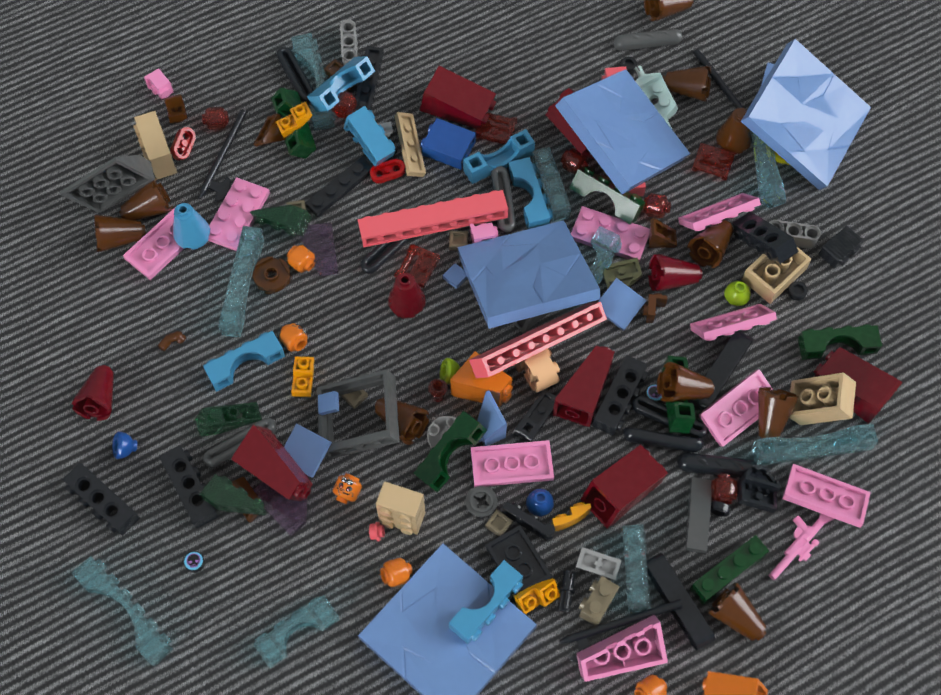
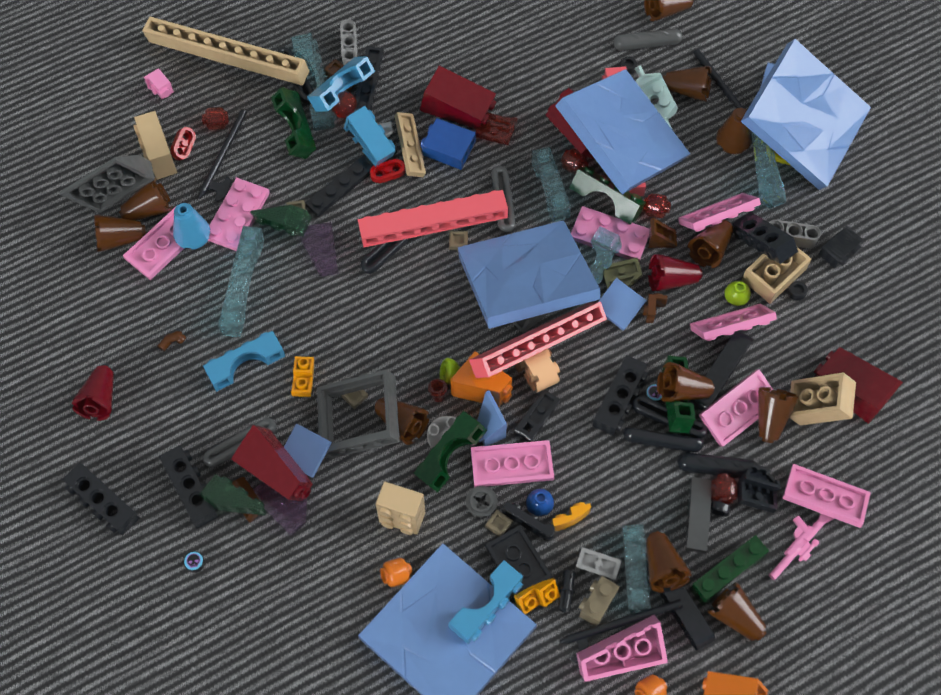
(123, 445): blue brick -> none
(148, 640): clear light blue arch -> none
(175, 108): reddish brown bracket -> none
(226, 51): none -> tan brick
(226, 418): clear green slope -> none
(270, 132): reddish brown slope -> none
(274, 284): reddish brown plate -> none
(293, 337): orange head -> none
(294, 121): light orange slope -> none
(301, 258): orange head -> none
(317, 615): clear light blue arch -> none
(328, 403): medium blue tile -> none
(347, 488): orange head -> none
(376, 531): coral plate -> none
(406, 297): dark red cone -> none
(423, 266): clear red plate -> none
(455, 275): medium blue tile -> none
(481, 165): dark azure arch -> none
(483, 232): bright pink brick -> none
(524, 176): dark azure arch -> none
(583, 391): dark red slope -> none
(623, 485): dark red slope -> none
(665, 564): none -> reddish brown cone
(715, 157): clear red plate -> none
(845, 441): clear light blue arch -> none
(862, 339): dark green arch -> none

